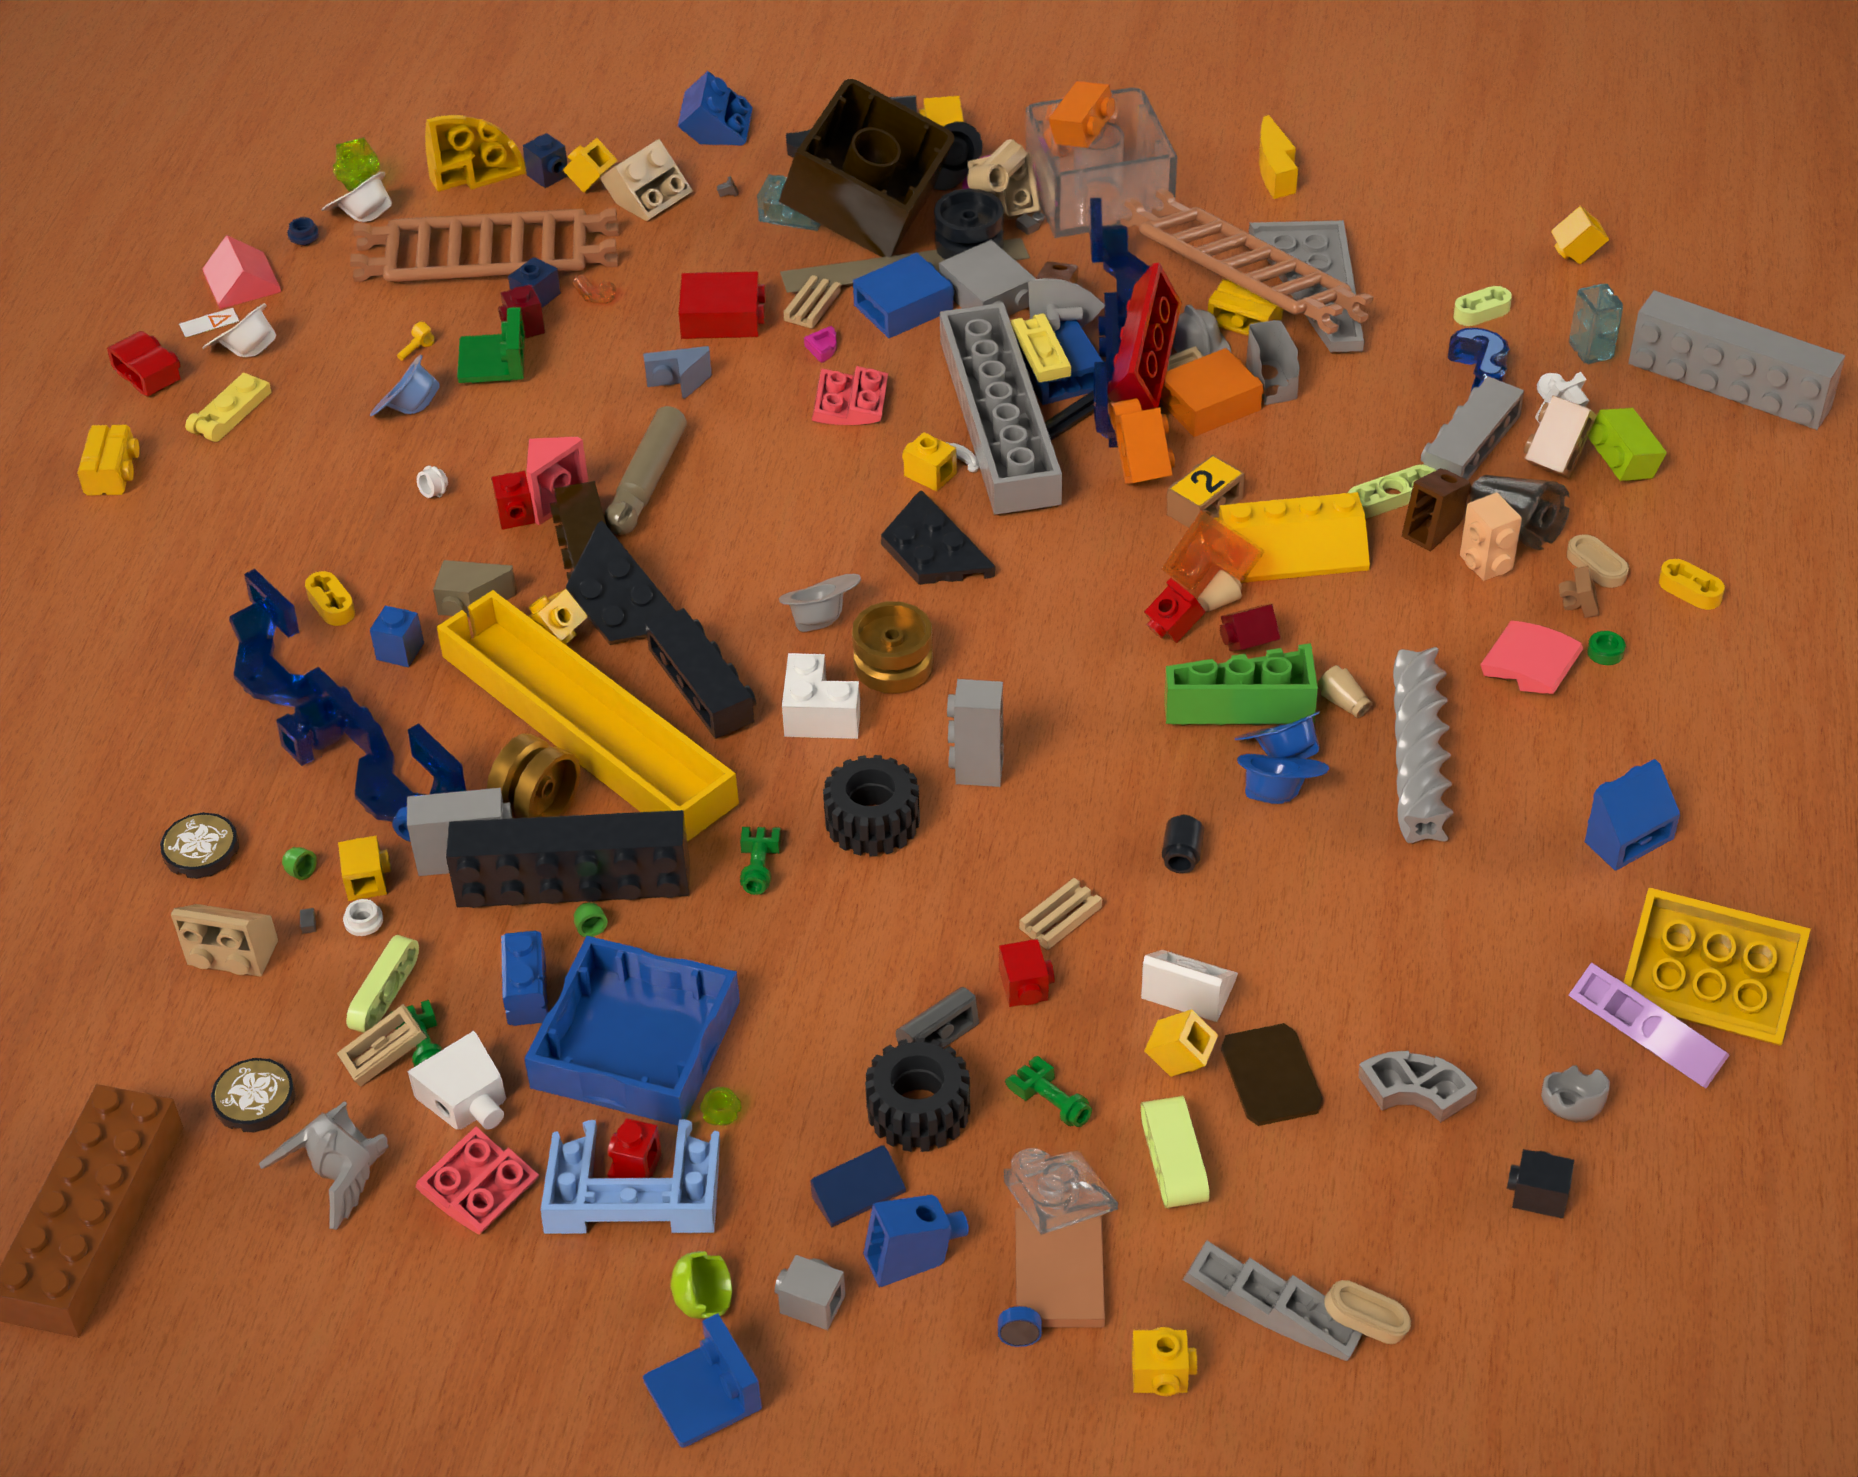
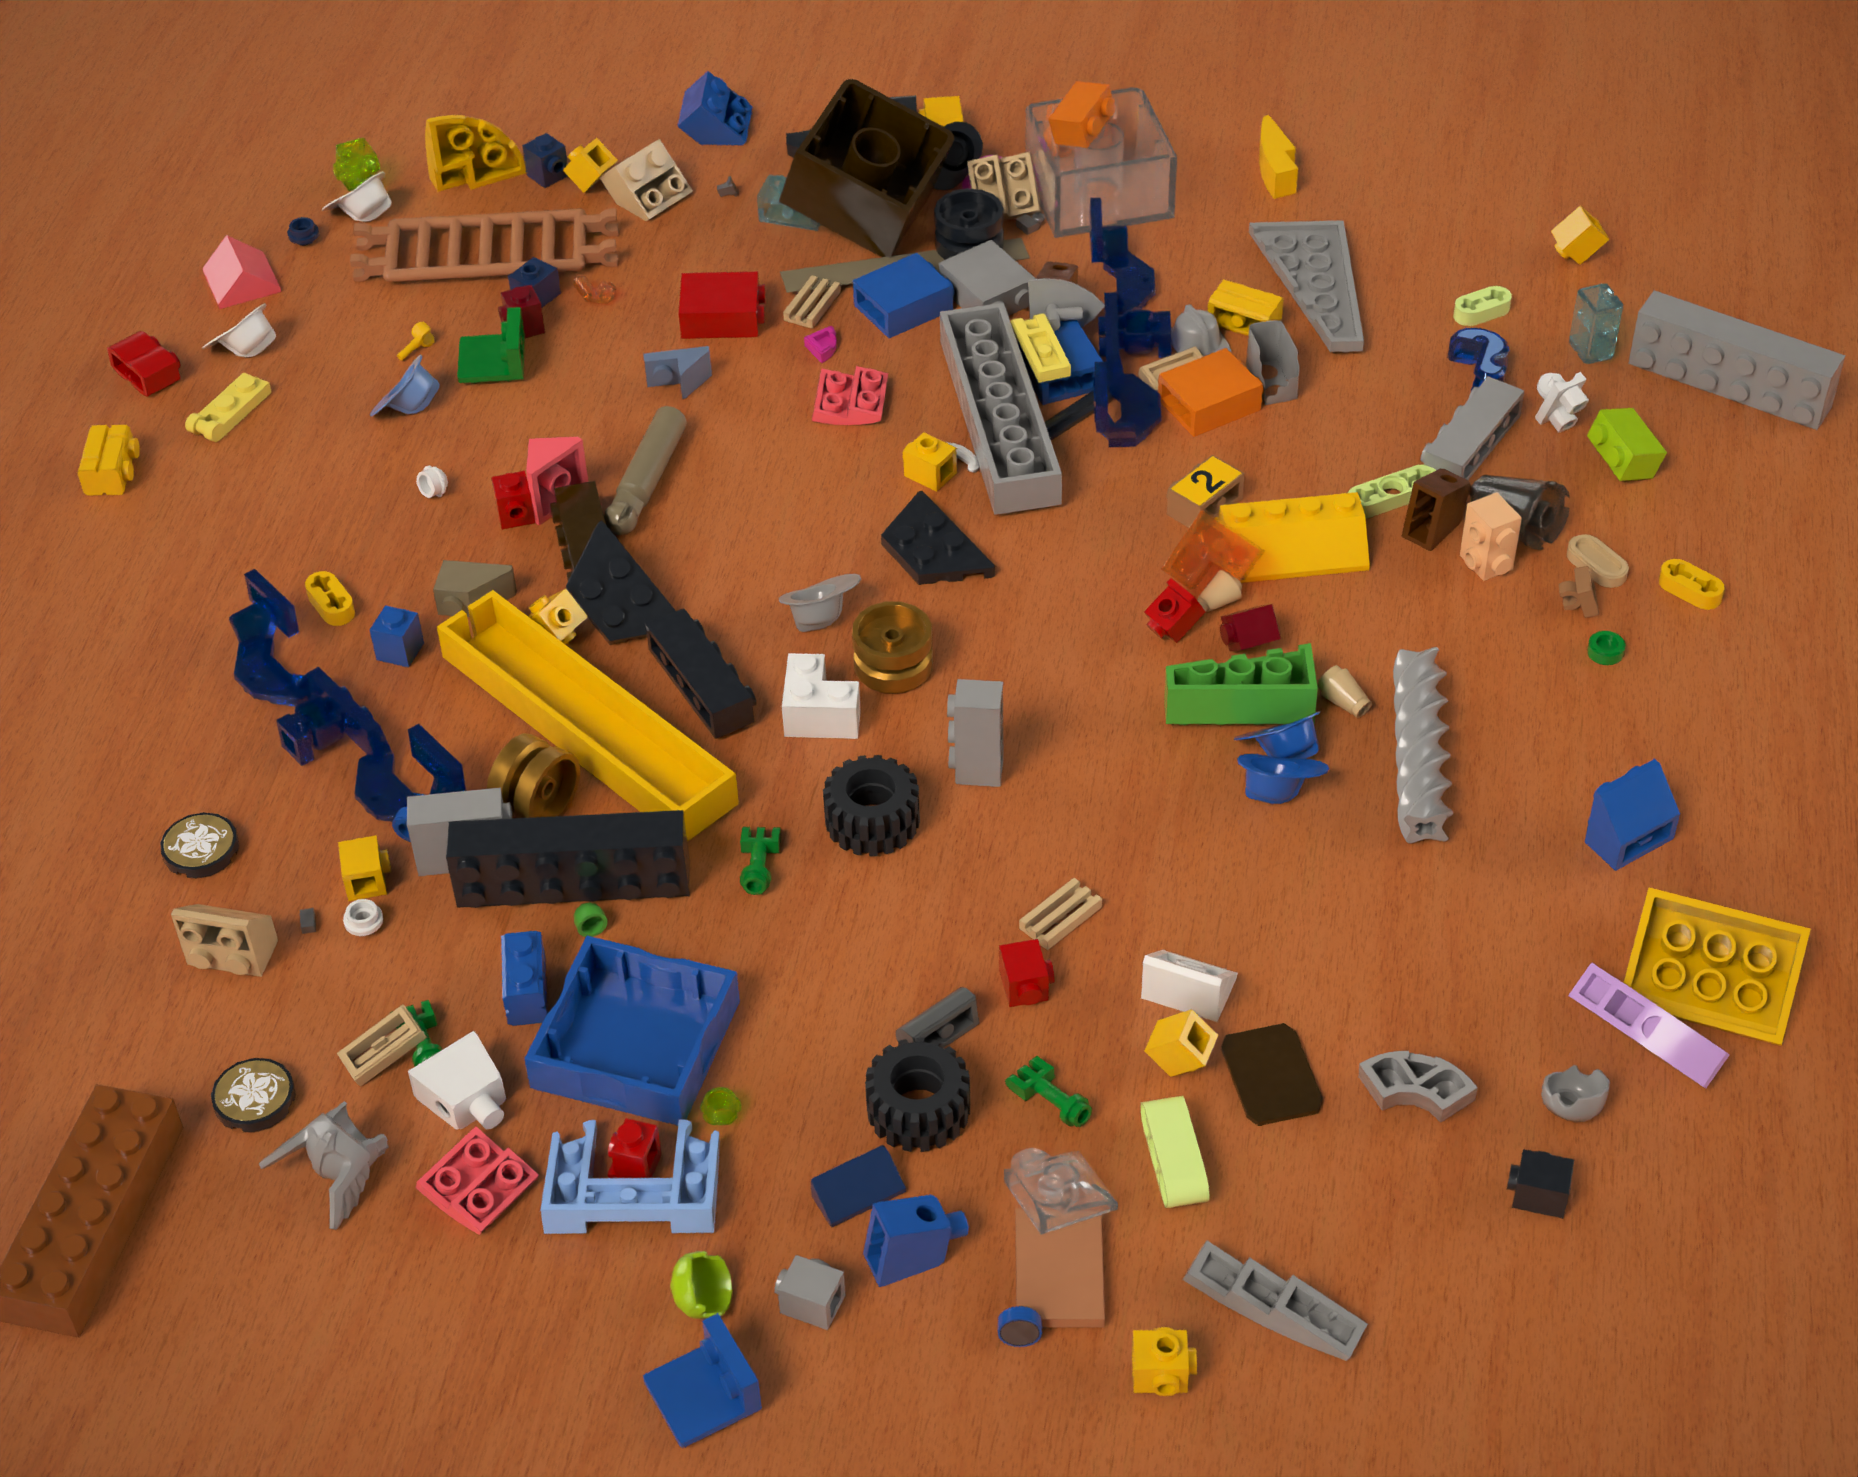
(209, 322): white sticker -> none
(299, 862): bright green hinge -> none
(382, 983): yellowish green beam -> none
(998, 168): tan piece -> none
(1141, 441): orange hinge -> none
(1146, 340): red slope -> none
(1182, 843): black brick -> none
(1313, 306): nougat bar -> none
(1367, 1312): tan tile -> none
(1532, 656): coral slope -> none
(1559, 436): brick -> none

